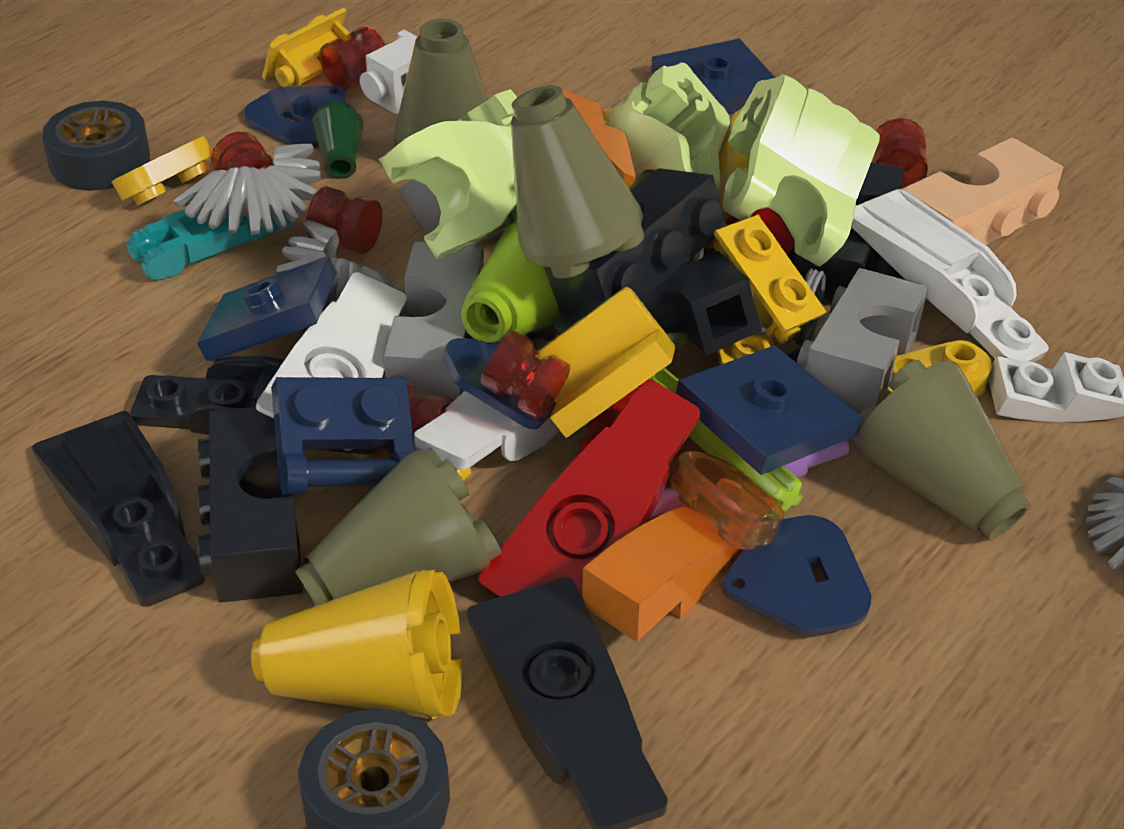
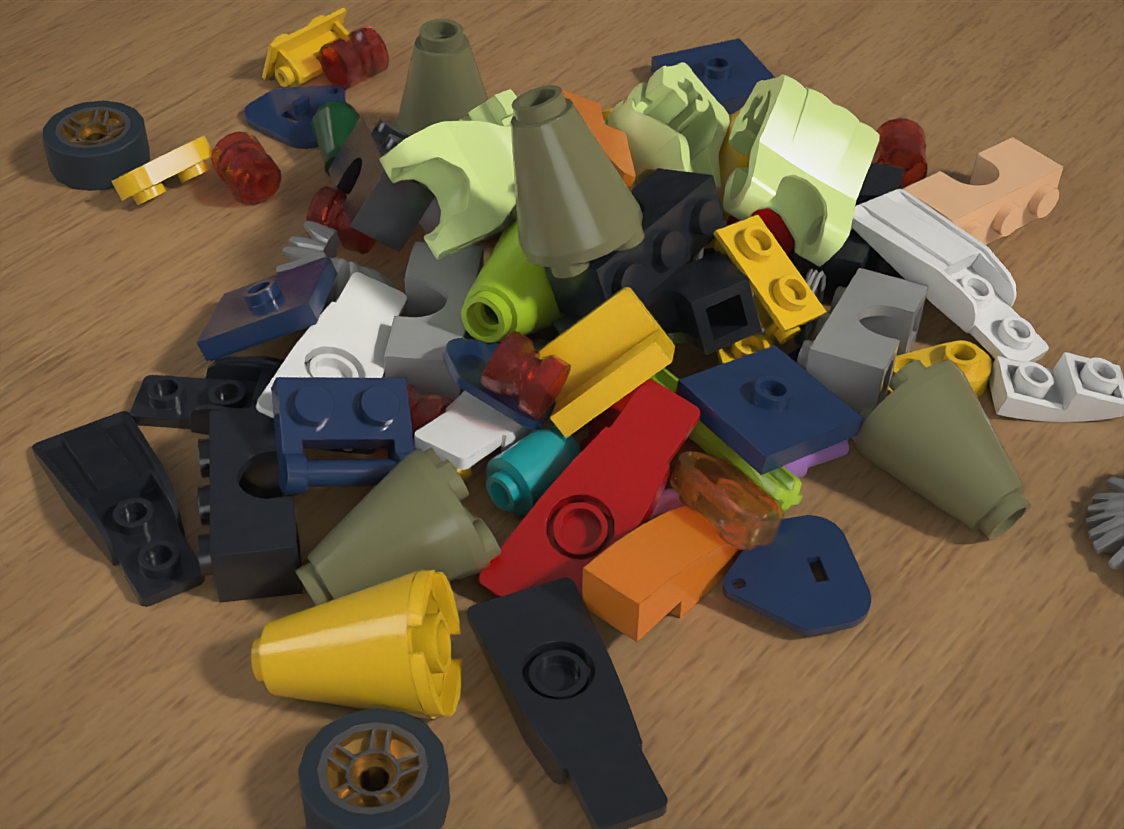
(176, 239): teal hinge -> none
(255, 192): light grey hair -> none
(374, 202): none -> black arch
(388, 72): white brick -> none
(528, 469): none -> teal brick

